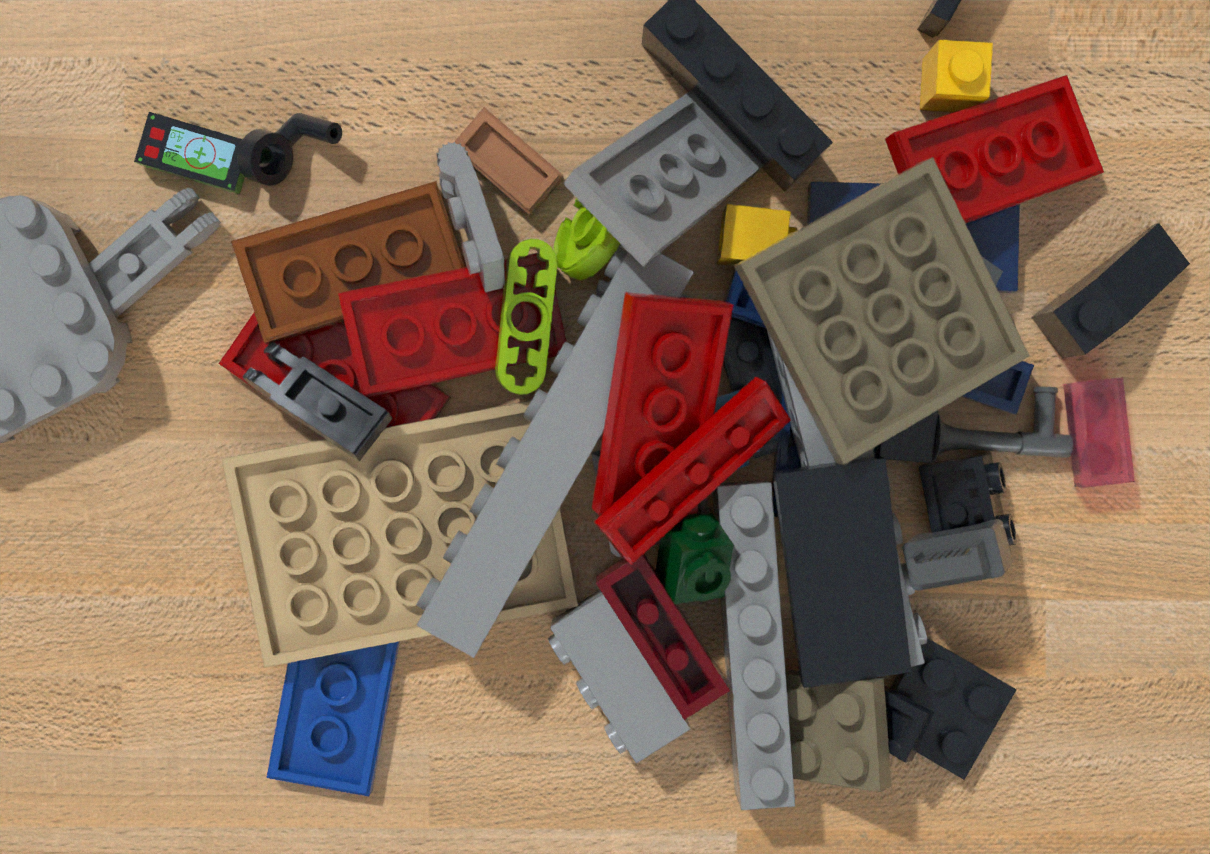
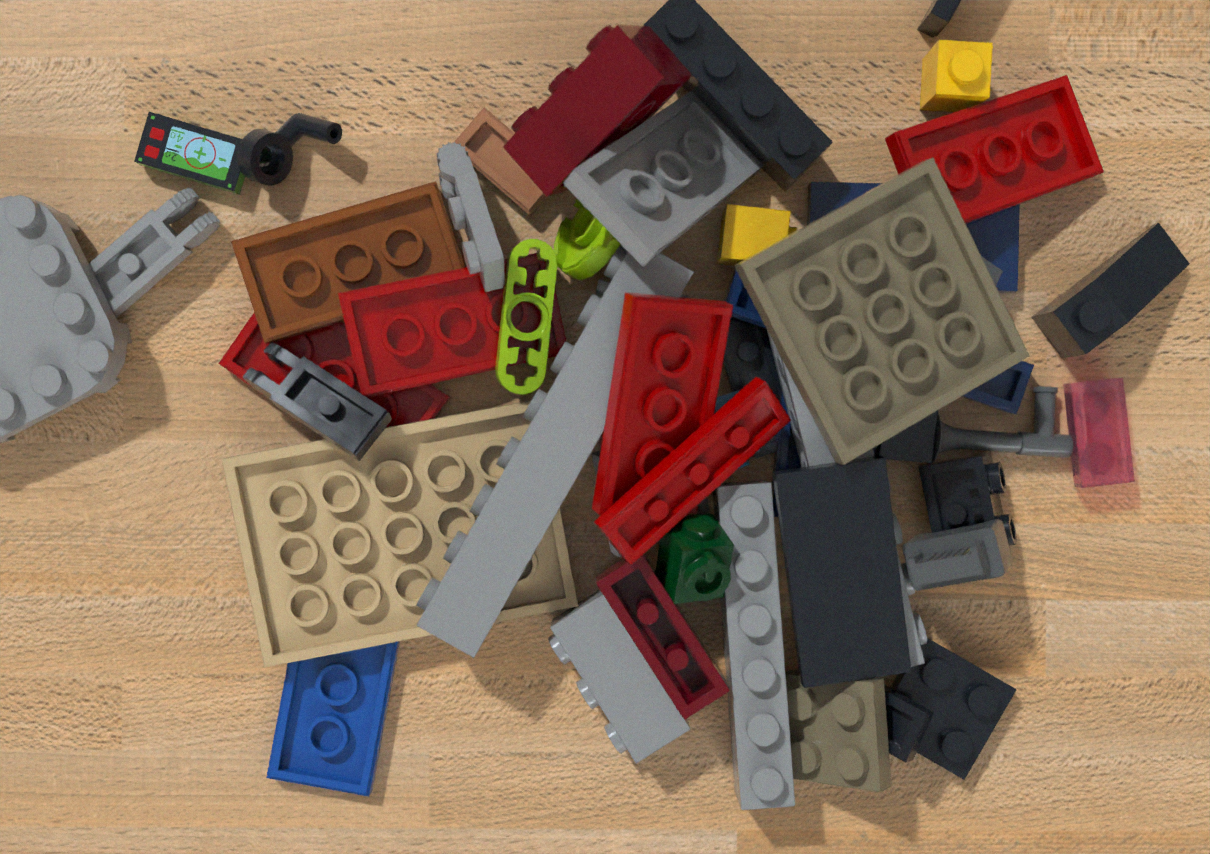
(595, 104): none -> dark red brick

